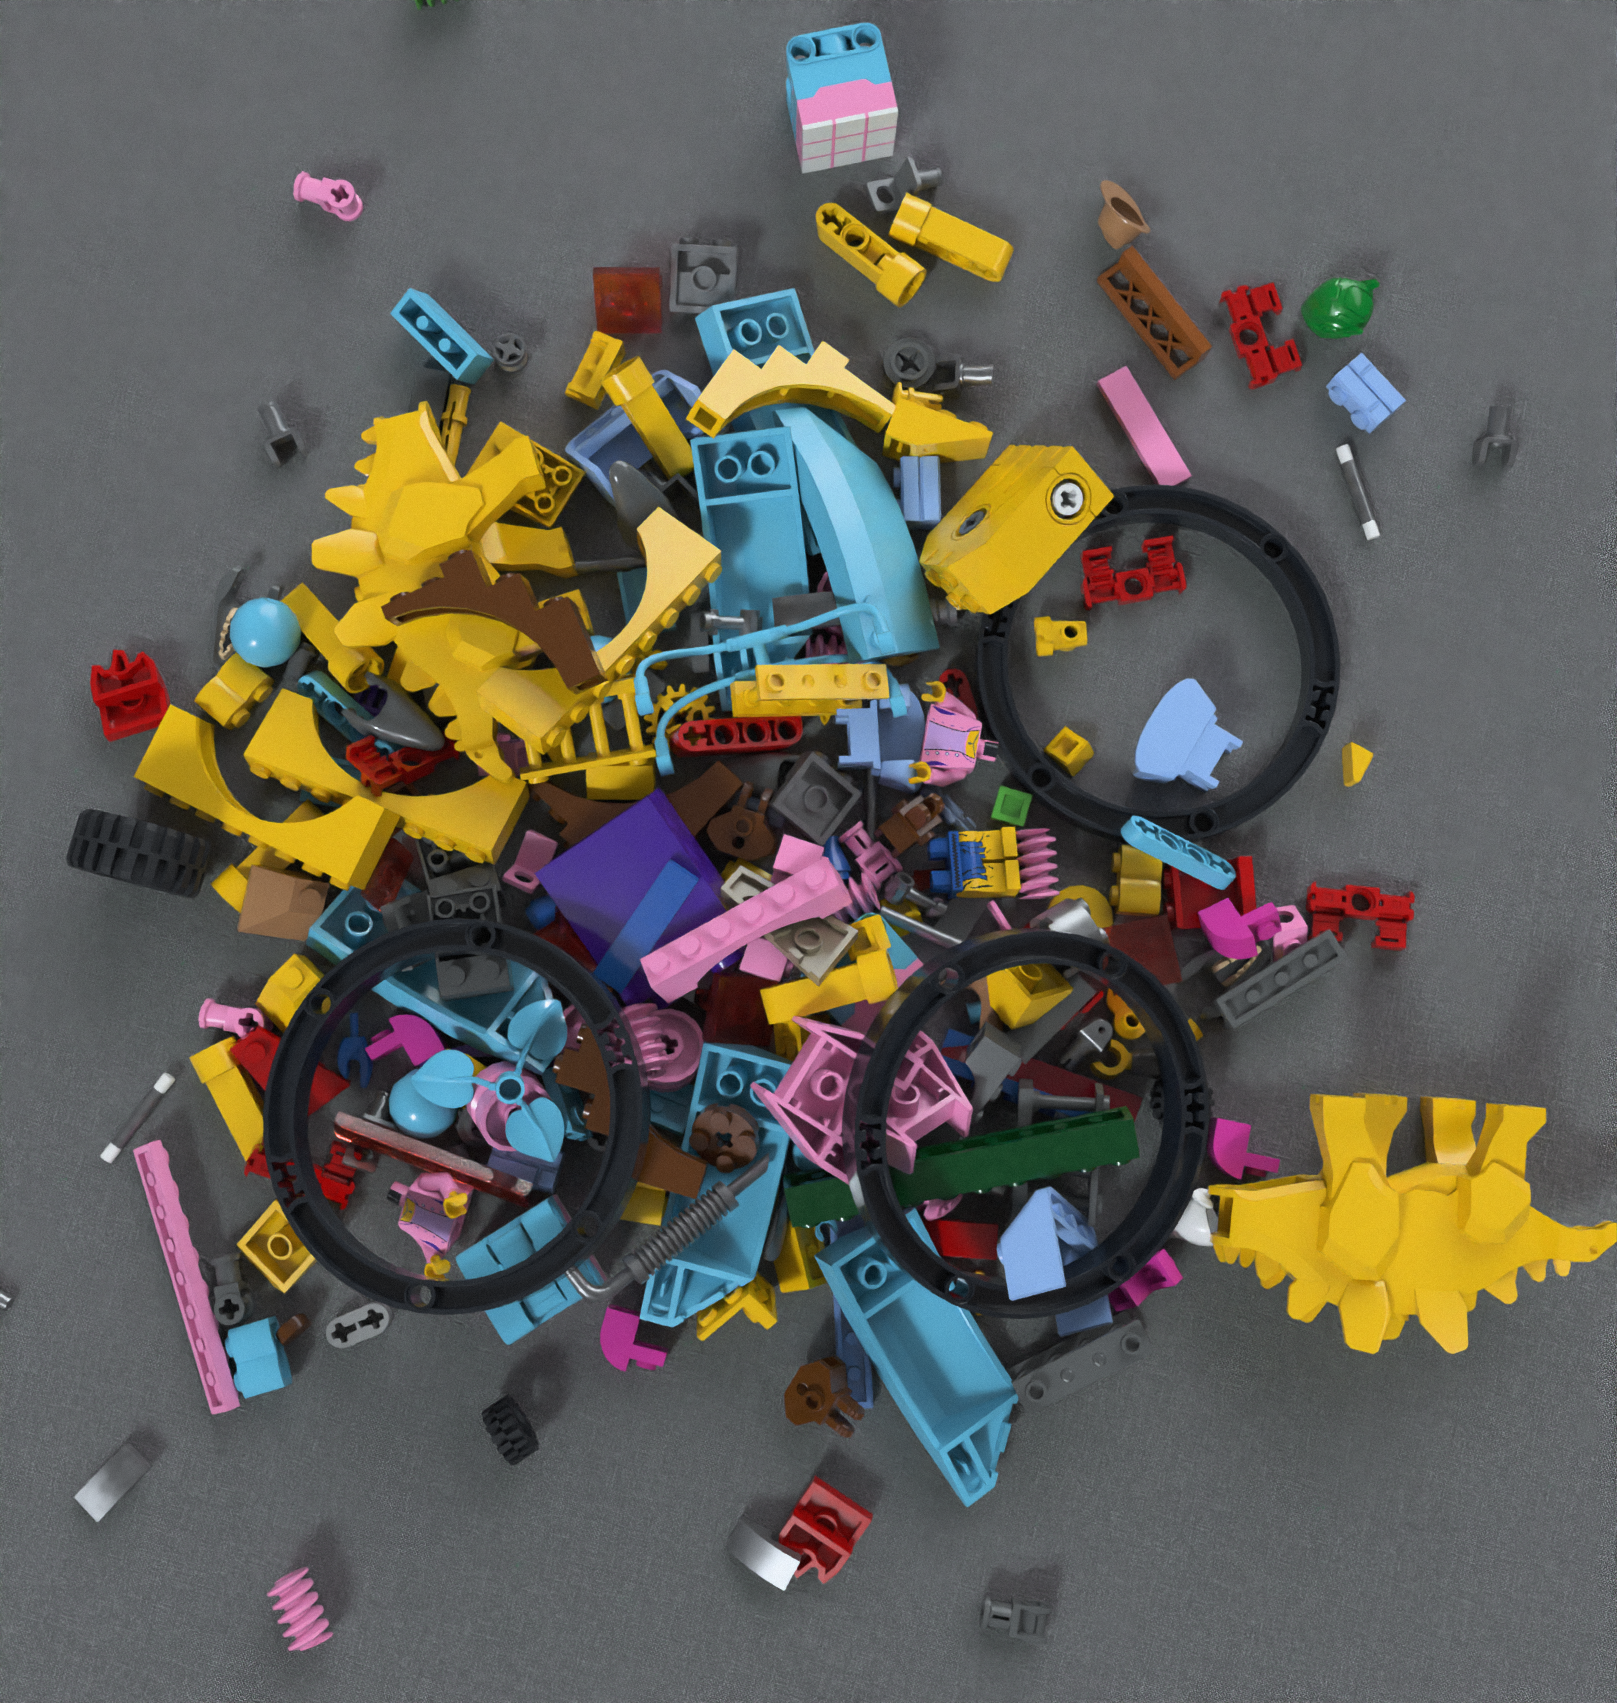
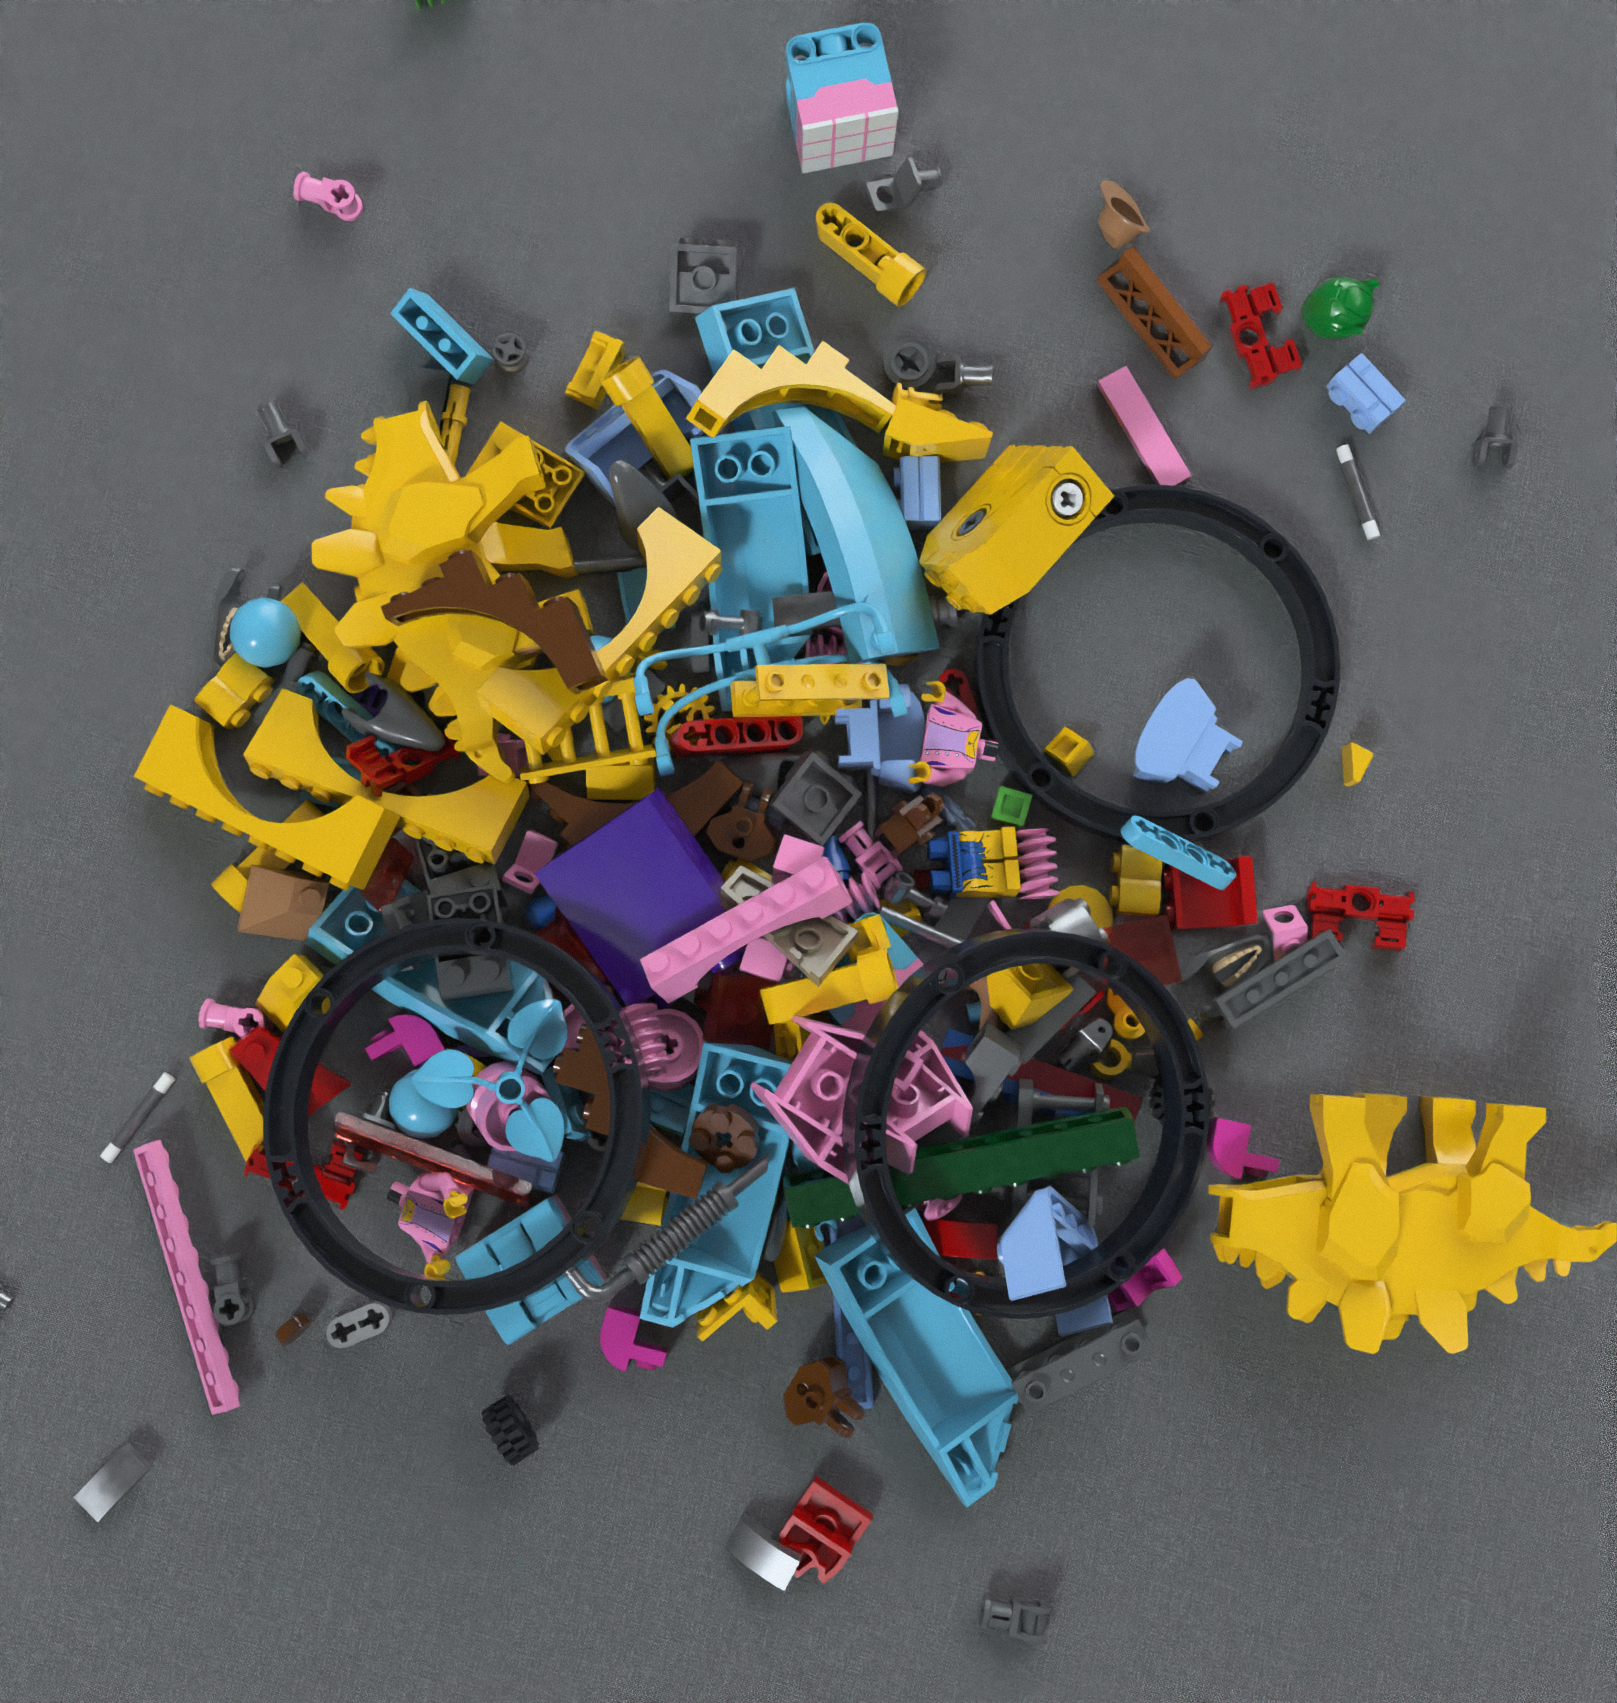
(129, 695): red plate -> none
(139, 853): black tyre -> none
(258, 1357): medium azure brick -> none
(276, 1249): yellow slope -> none
(298, 1610): bright pink piece -> none
(354, 1048): blue hand -> none
(628, 299): clear red bracket -> none
(645, 925): blue tile -> none
(950, 239): yellow beam -> none
(1051, 635): yellow plate -> none
(1160, 579): red piece -> none
(1197, 1220): white hat -> none
(1236, 934): dark pink brick -> none

